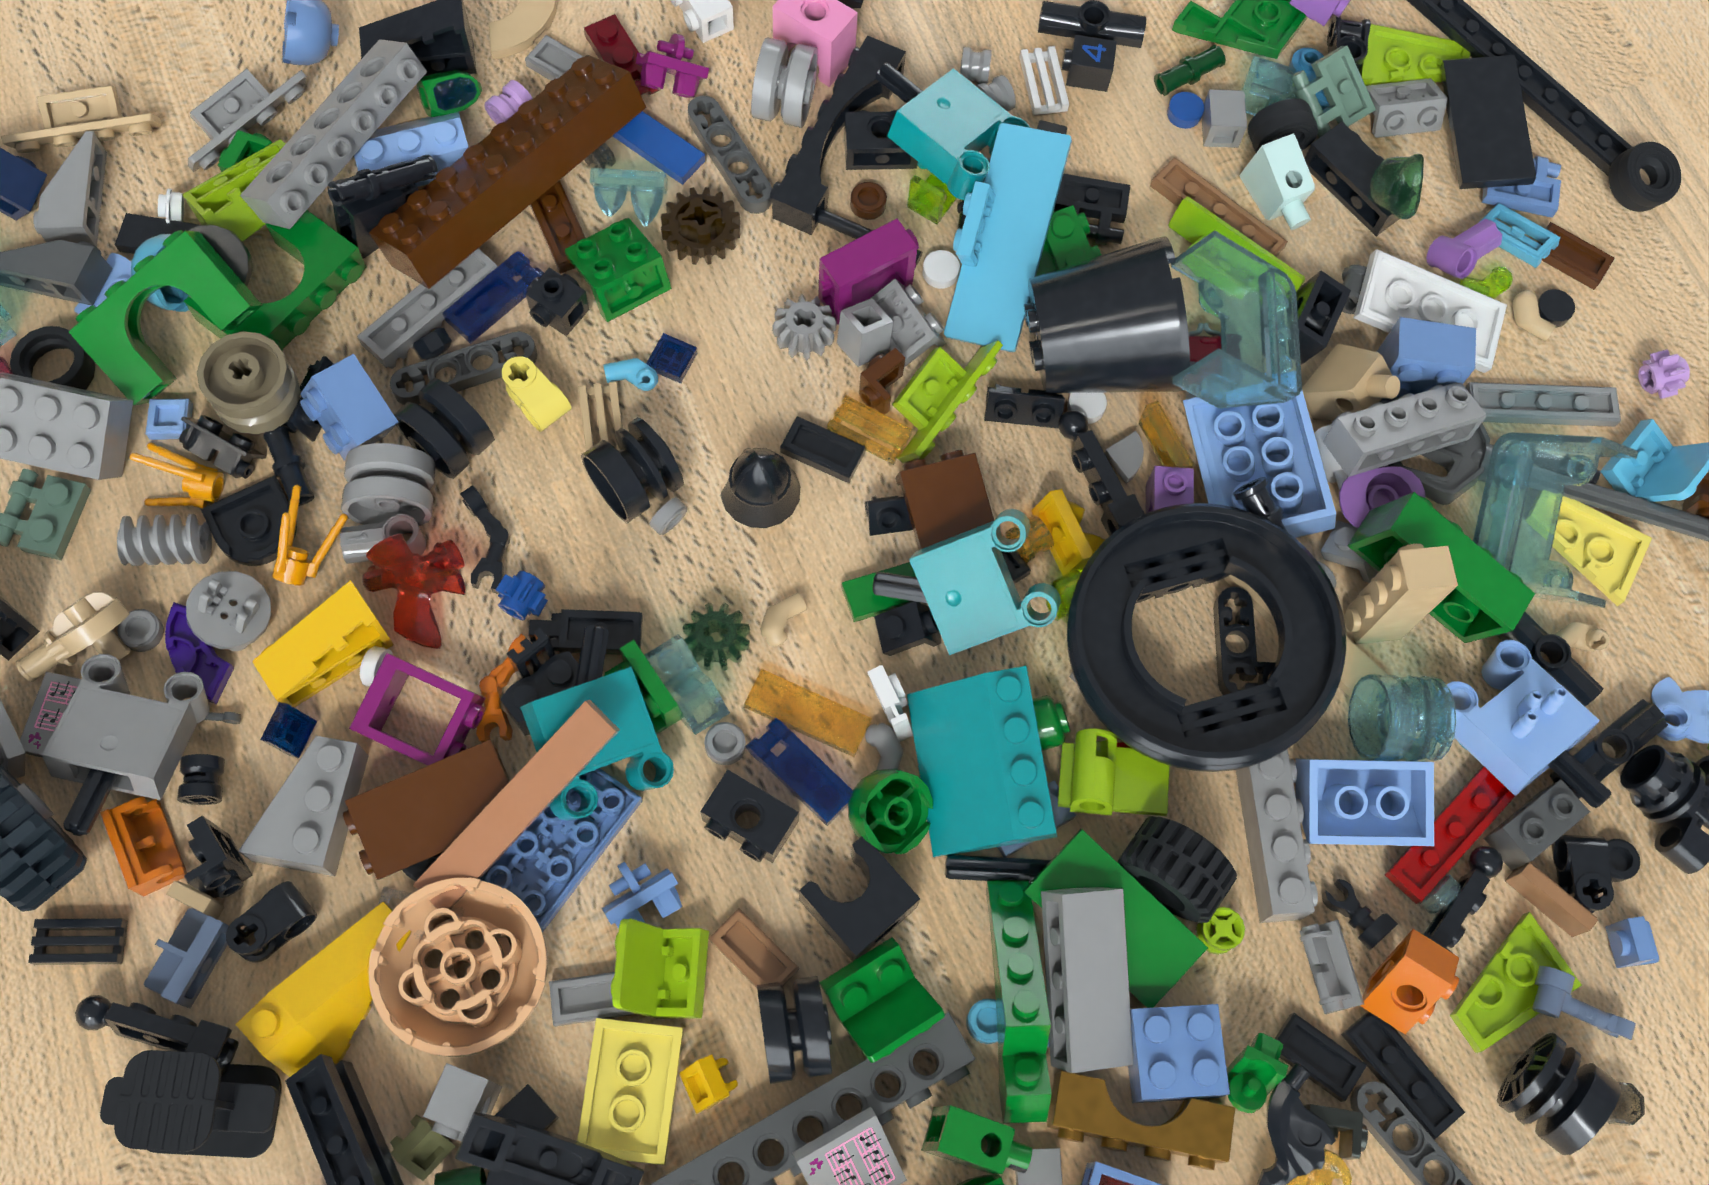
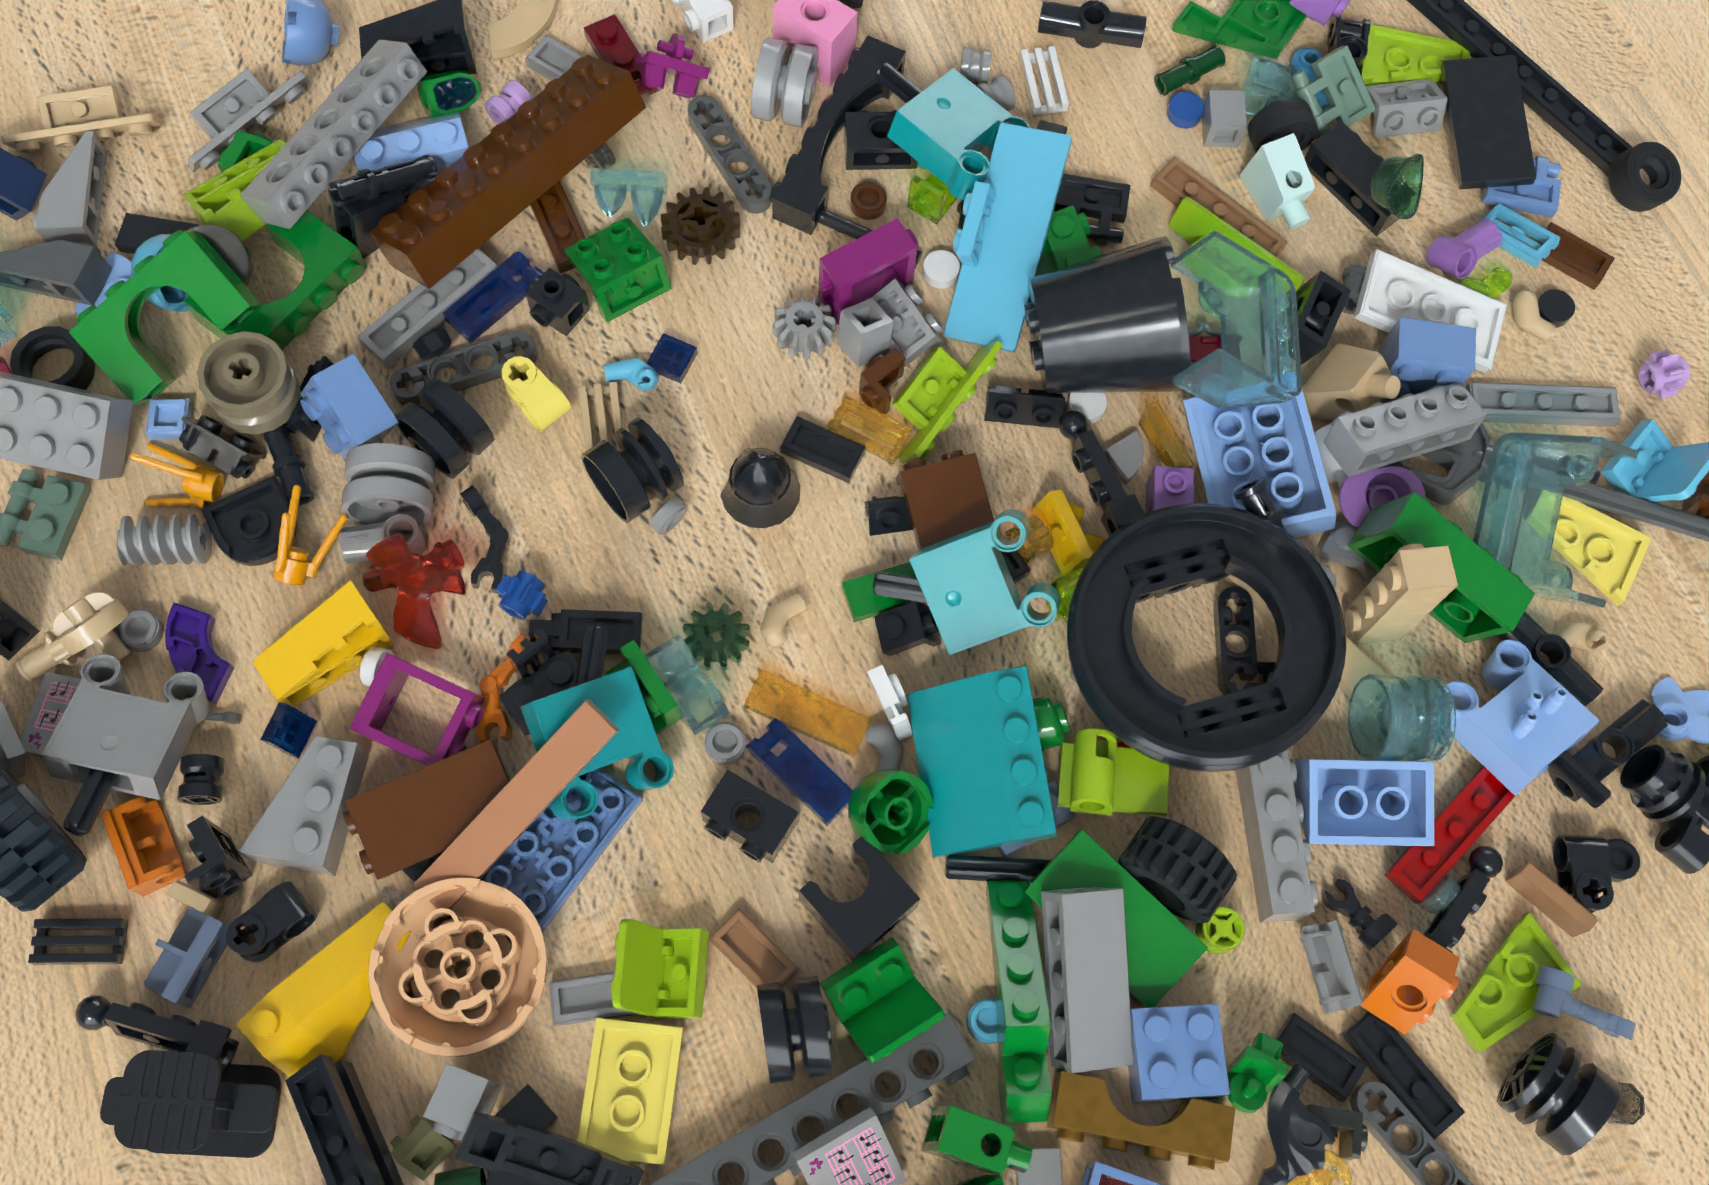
(171, 206): white plate -> none
(244, 621): light grey plate -> none
(658, 889): medium blue hips -> none
(661, 147): blue tile -> none
(705, 1083): yellow tile -> none
(1089, 63): black brick -> none
(1537, 825): dark grey brick -> none
(1632, 942): medium blue bracket -> none

